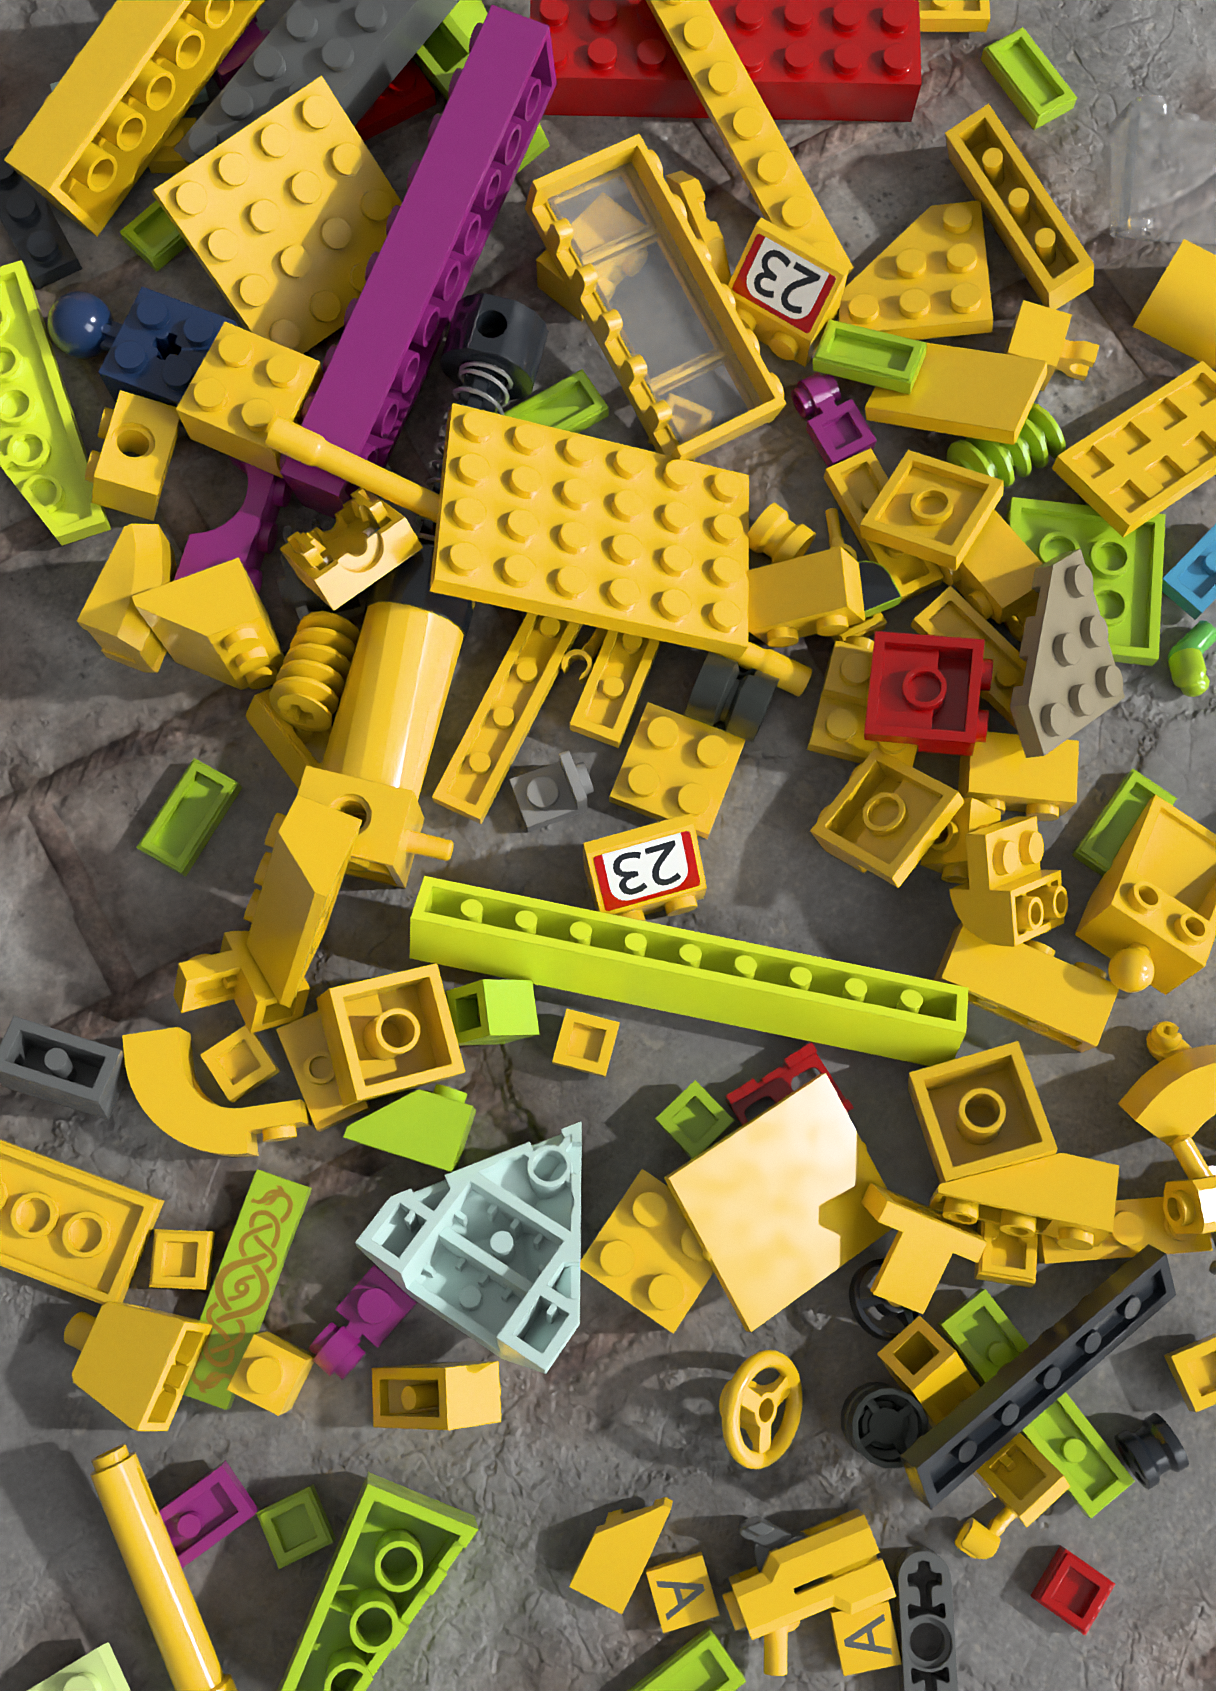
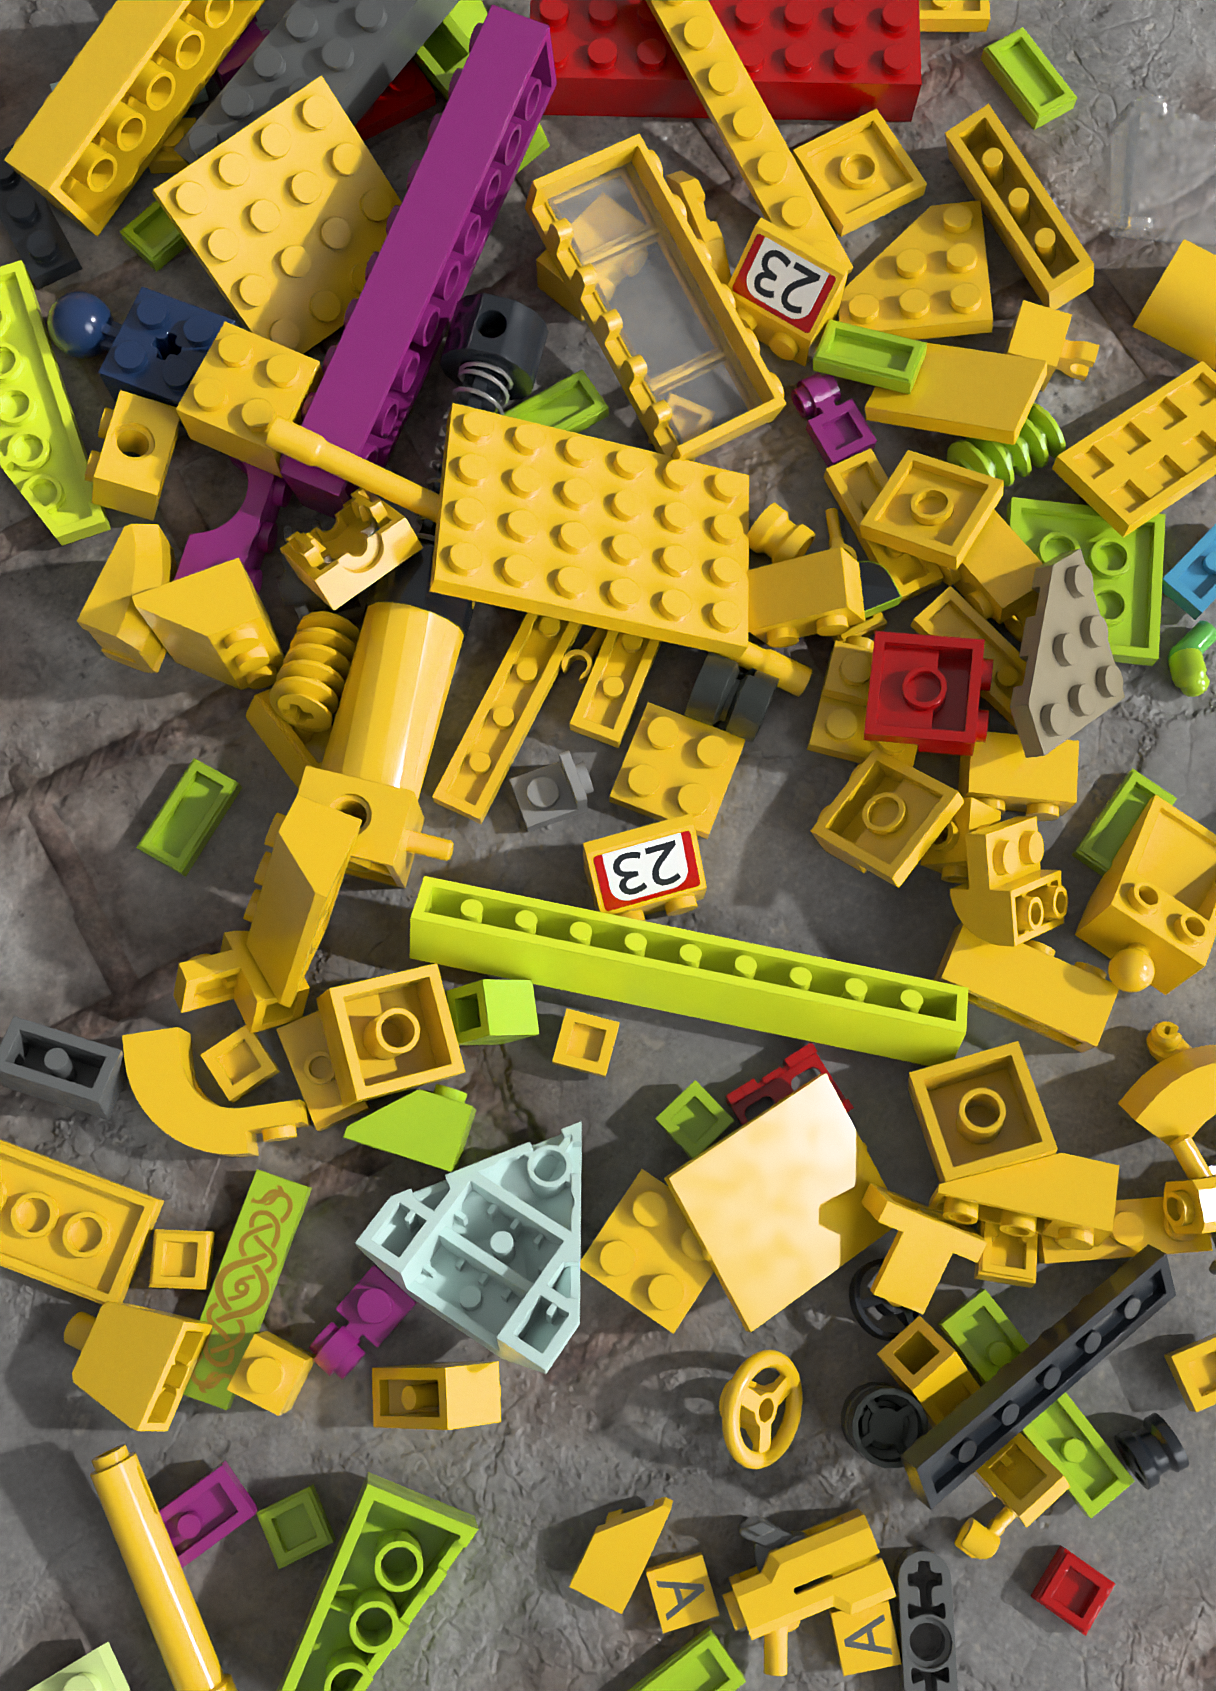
(859, 172): none -> yellow plate

